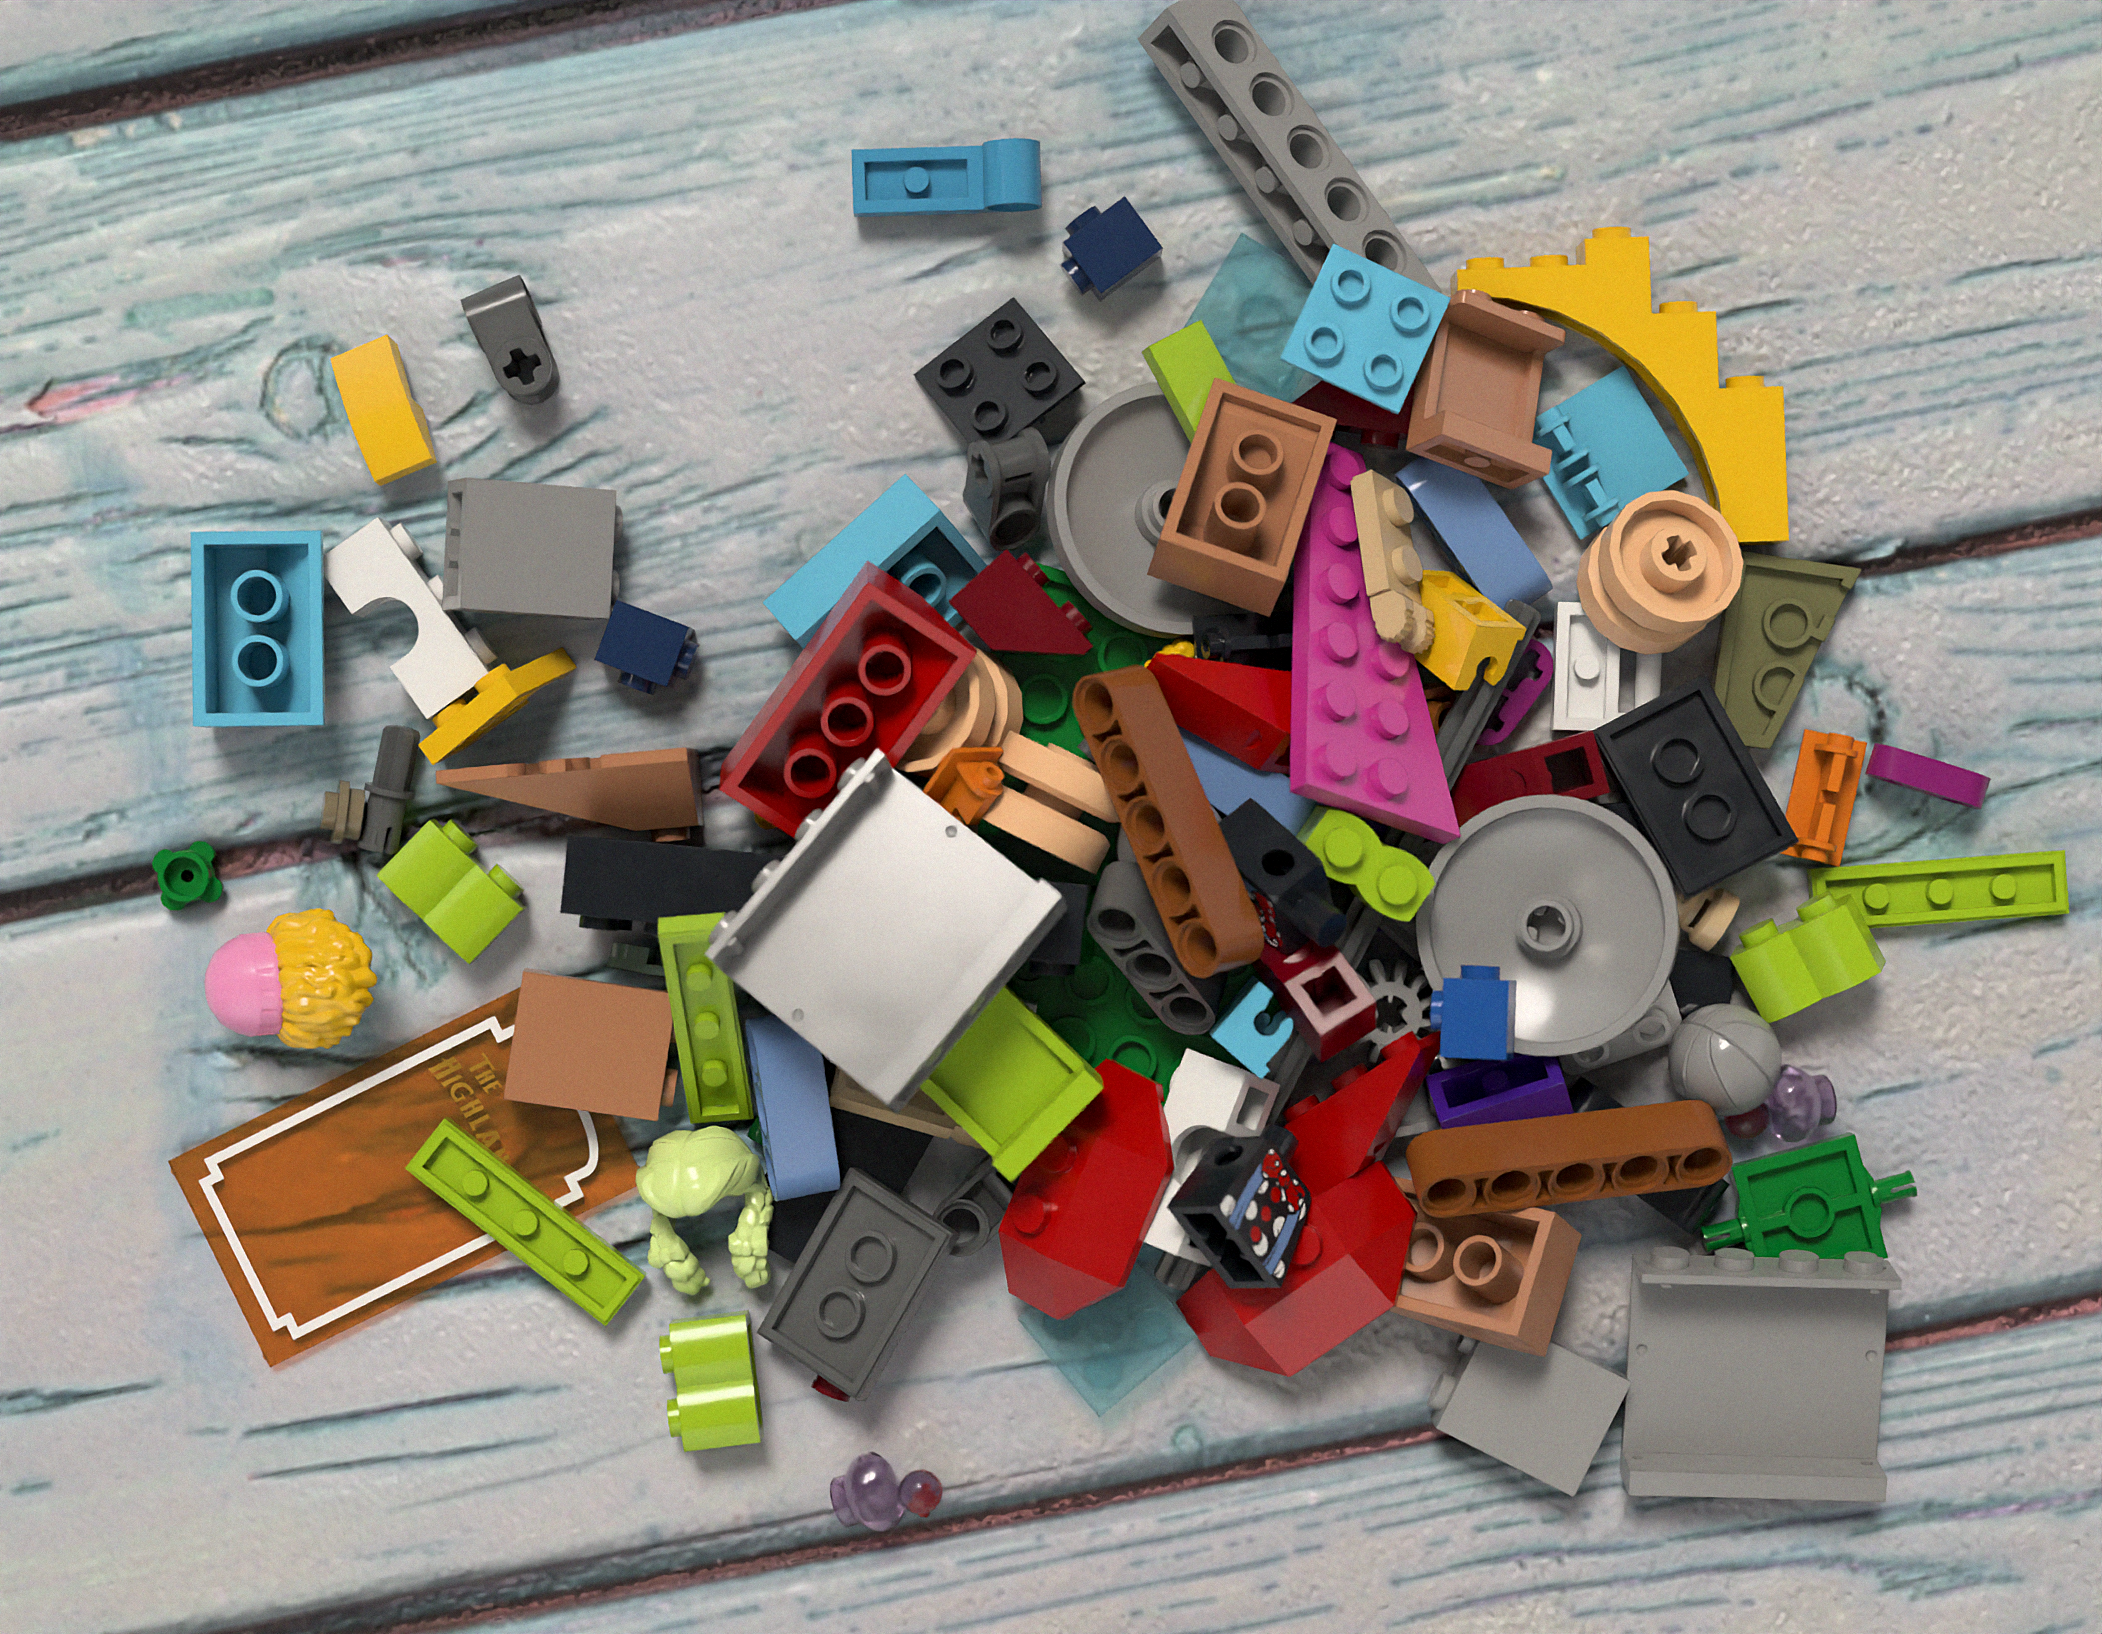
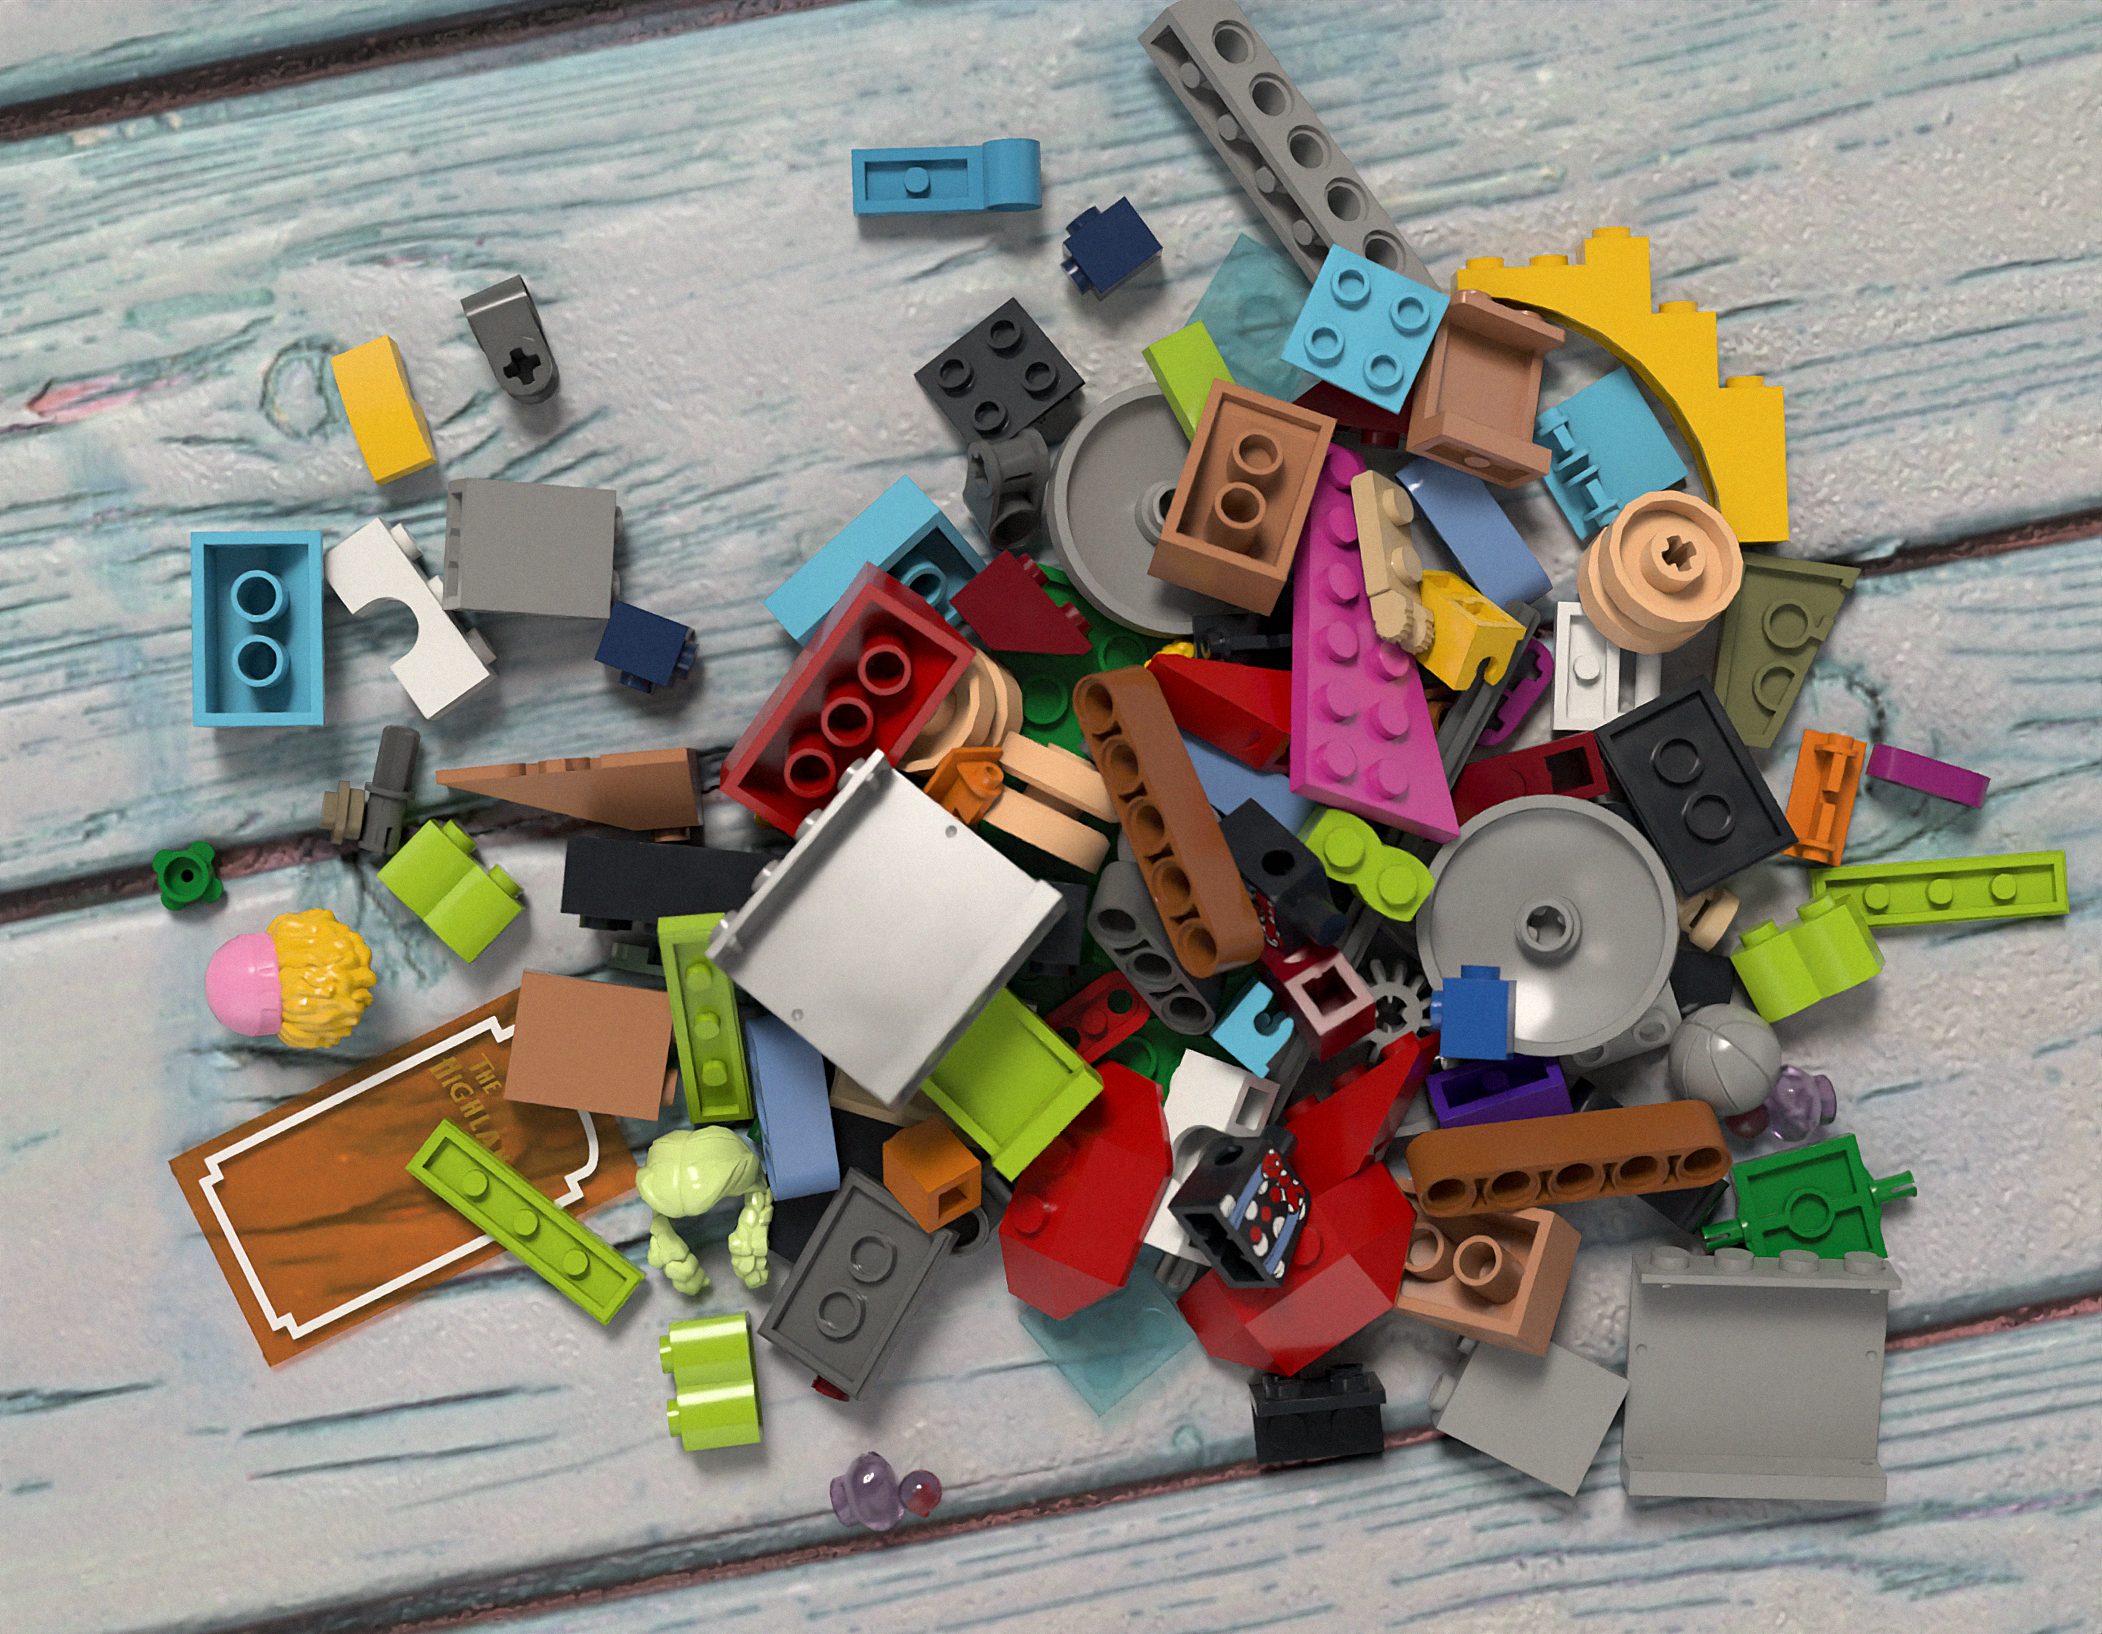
(499, 697): yellow wing -> none
(931, 1173): none -> orange brick
(1092, 1018): none -> red plate
(1317, 1414): none -> black bracket

